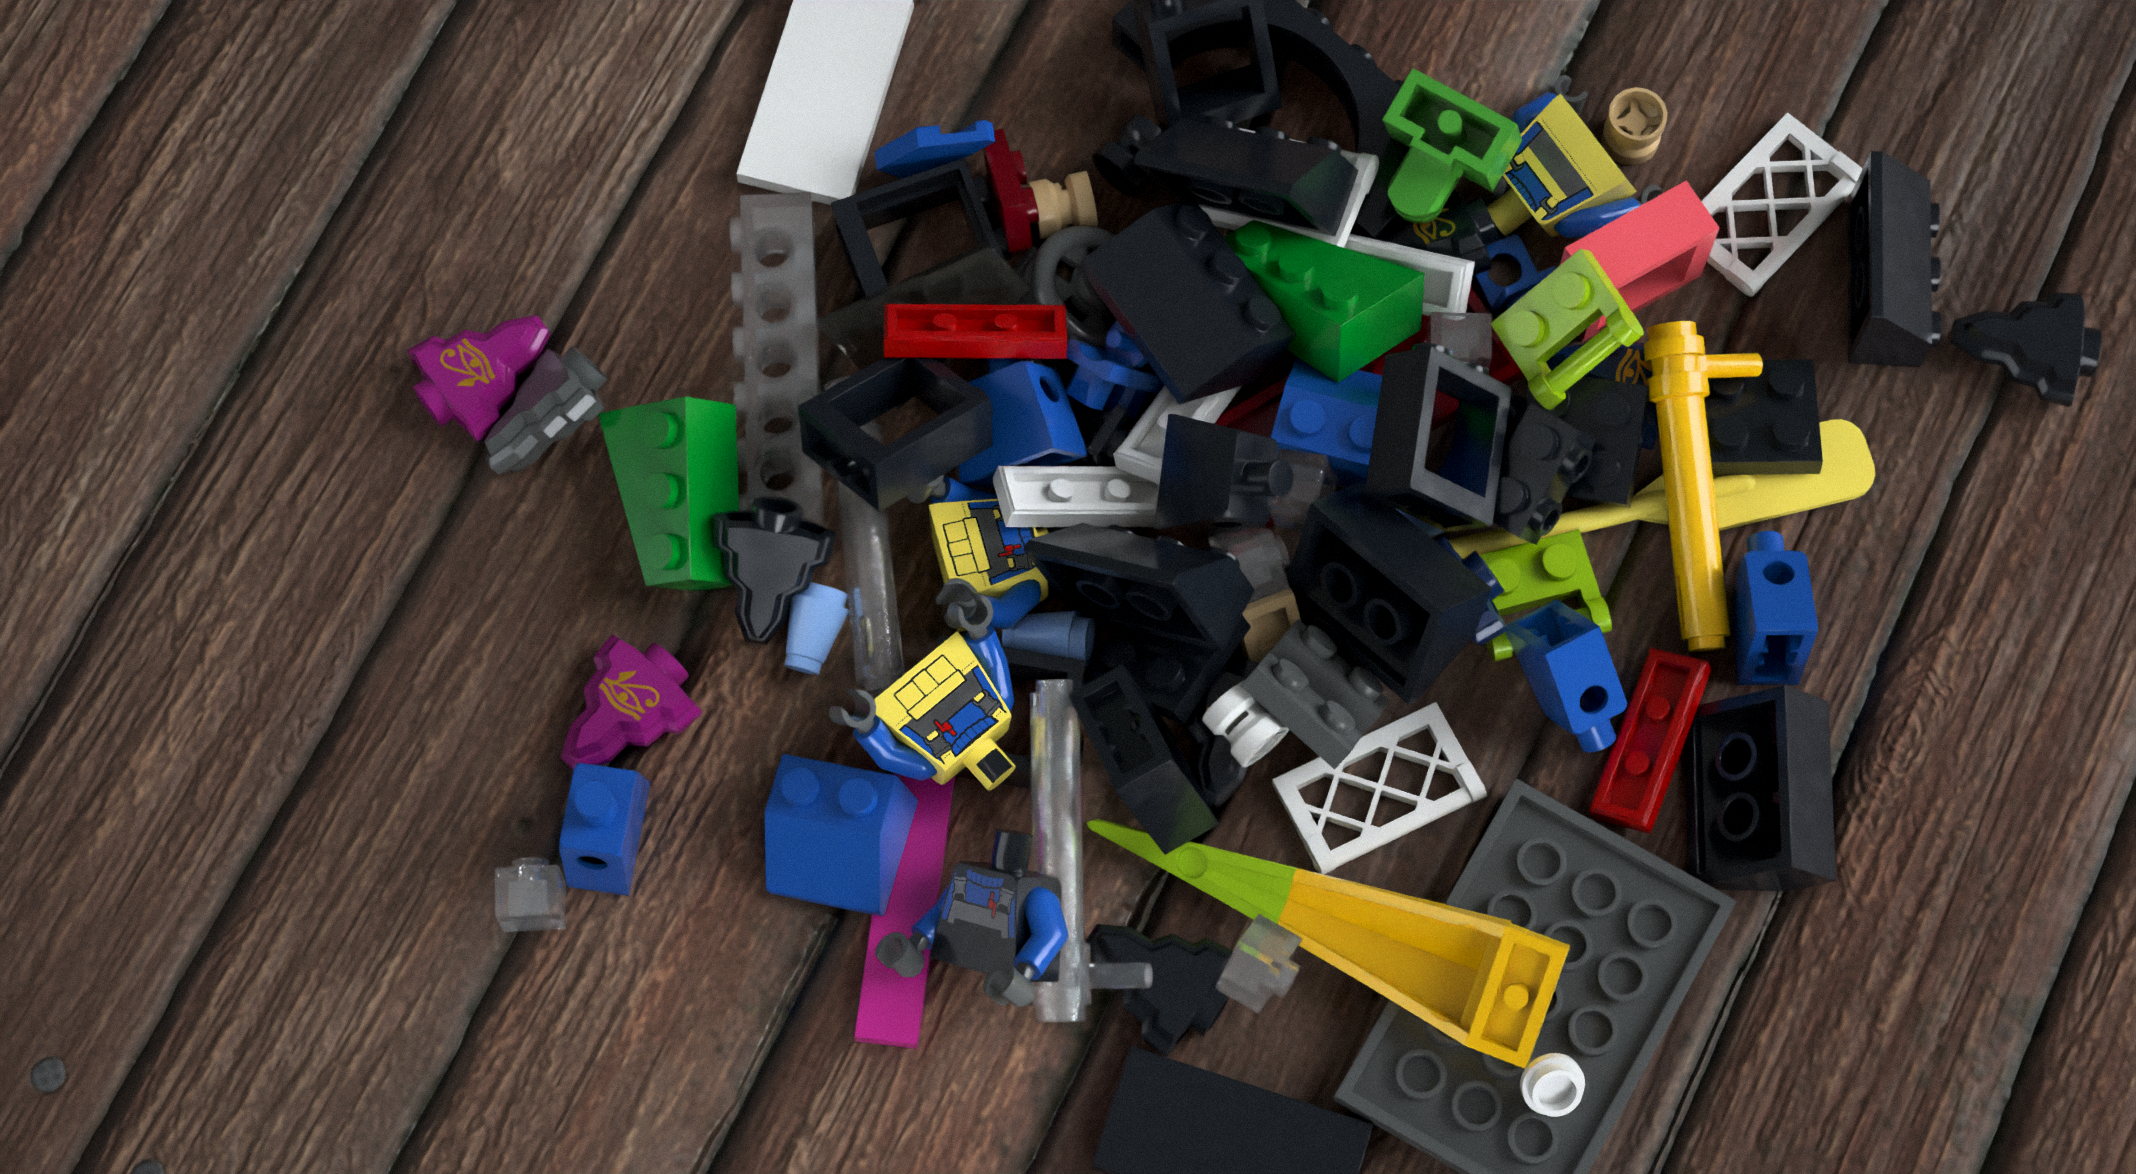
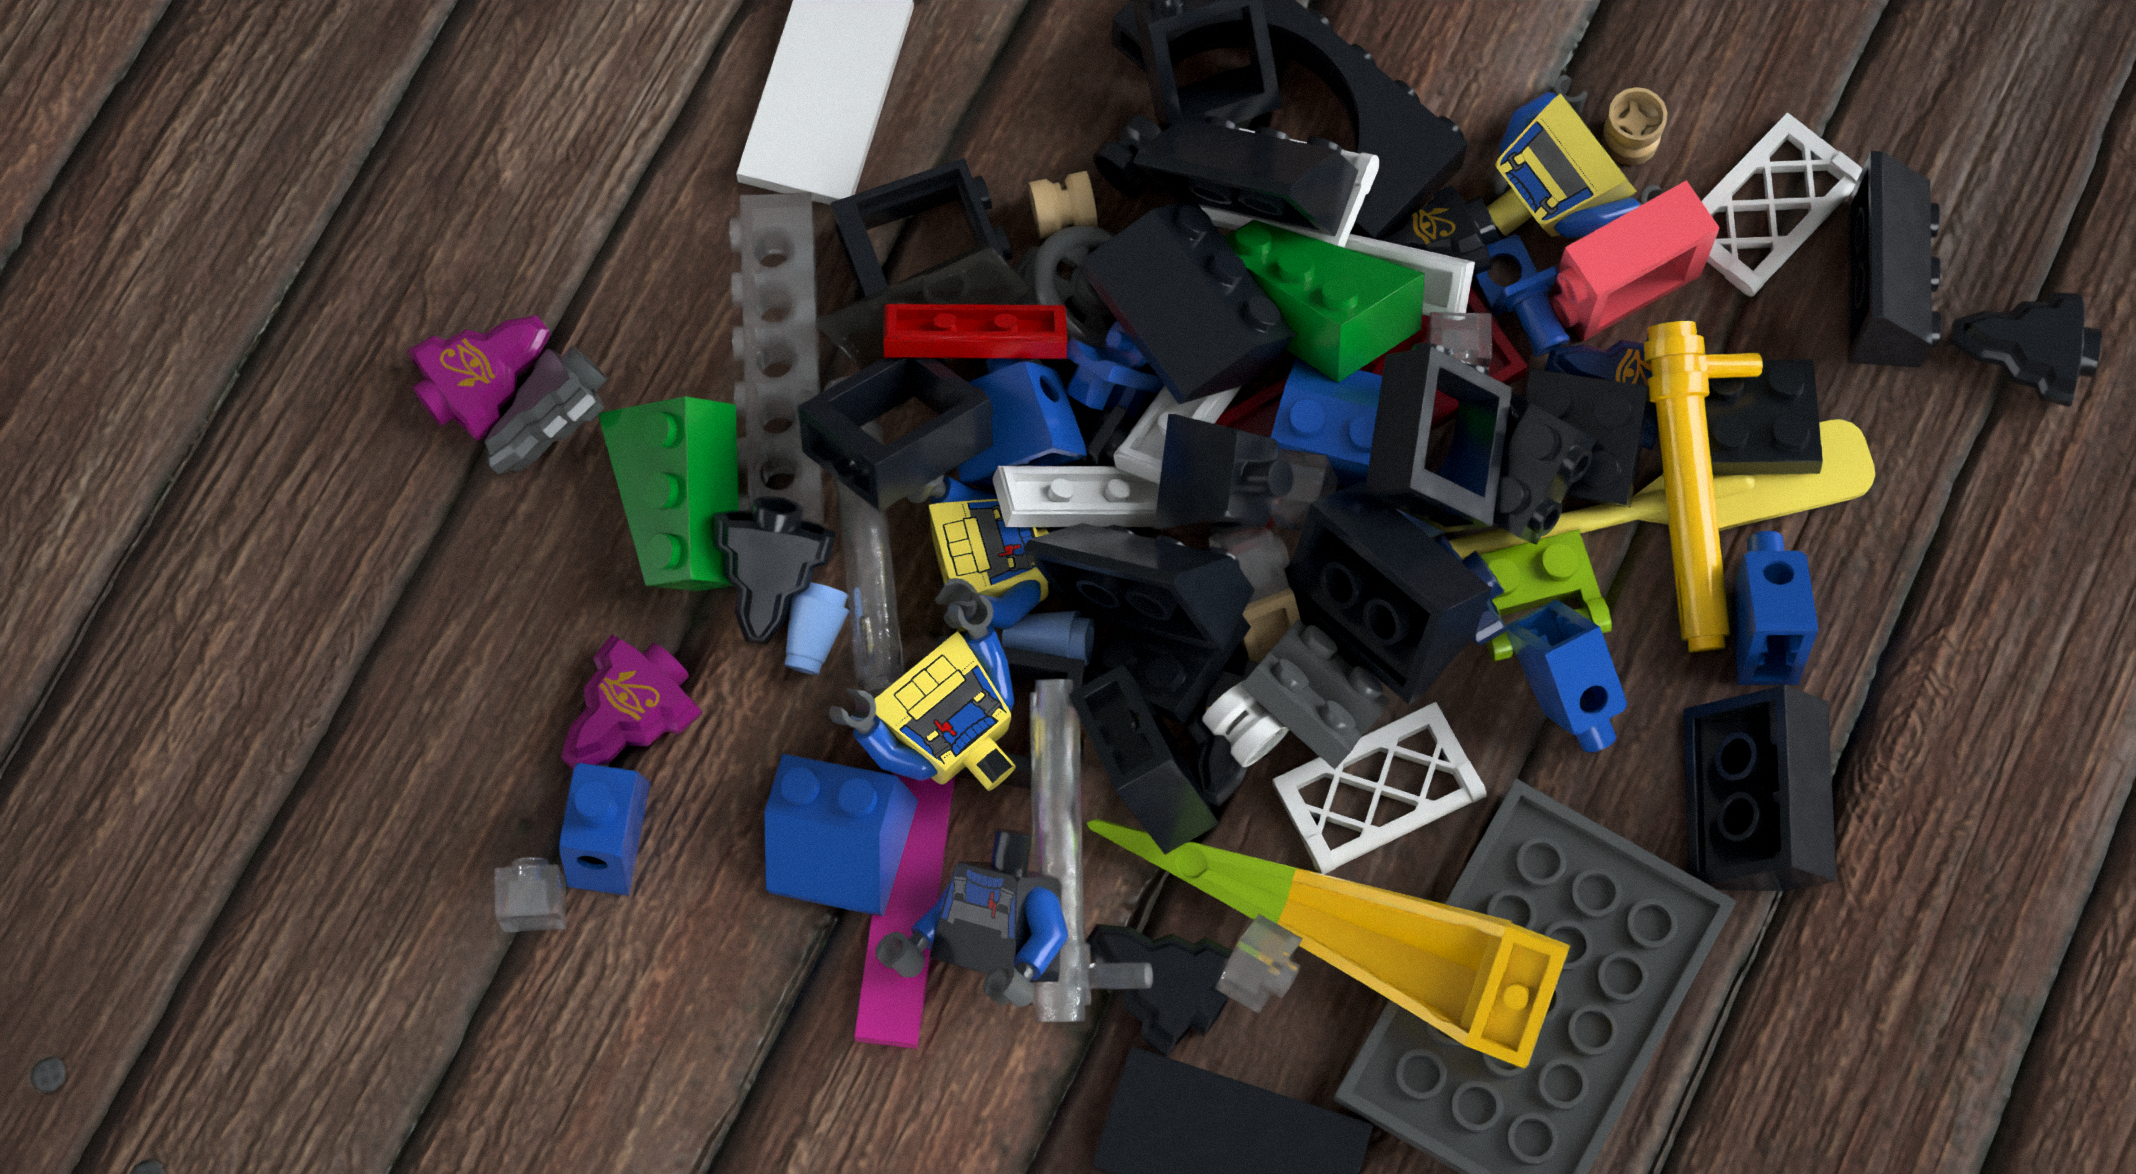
(928, 148): blue tile -> none
(1013, 204): dark red plate -> none
(1446, 140): bright green brick -> none
(1552, 1084): white plate -> none
(1555, 315): lime plate -> none
(1650, 740): red tile -> none

